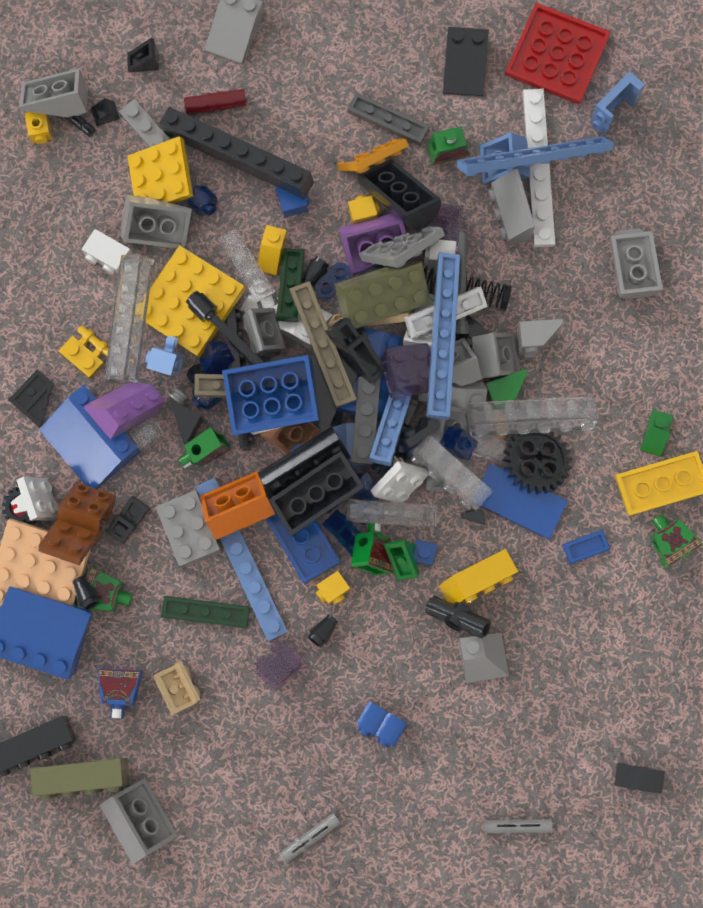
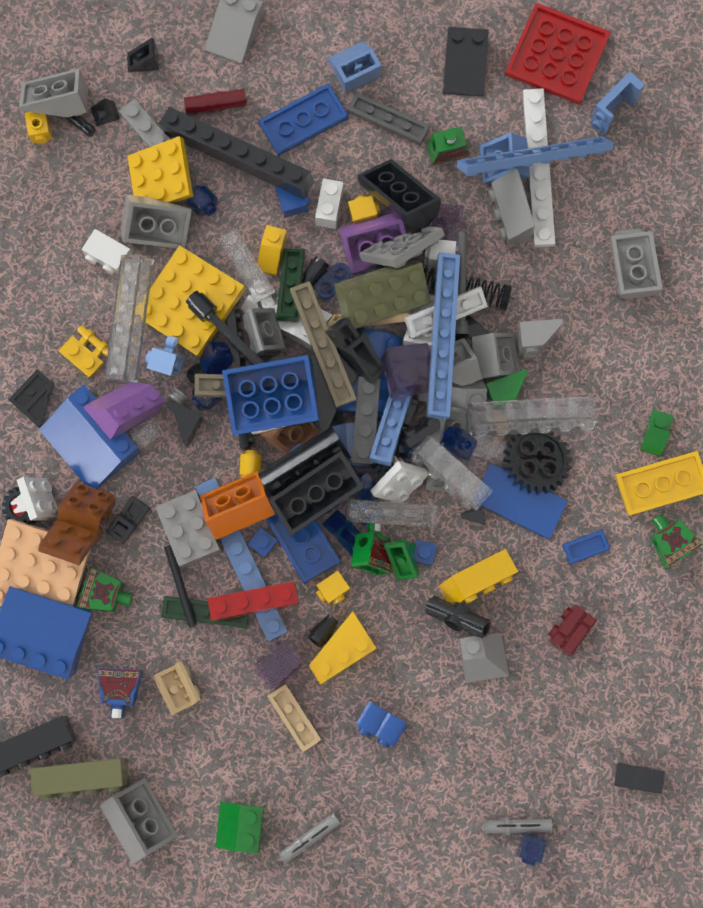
(85, 594): black cone -> none
(180, 587): none -> black bar
(211, 444): green torso -> none
(239, 827): none -> green slope
(250, 462): none -> yellow brick
(253, 601): none -> red brick
(262, 542): none -> blue plate
(294, 718): none -> tan plate
(303, 119): none -> blue tile
(329, 203): none -> white brick
(343, 650): none -> yellow wedge
(355, 66): none -> medium blue slope
(378, 156): light orange wing -> none
(531, 849): none -> clear blue brick
(572, 629): none -> dark red brick

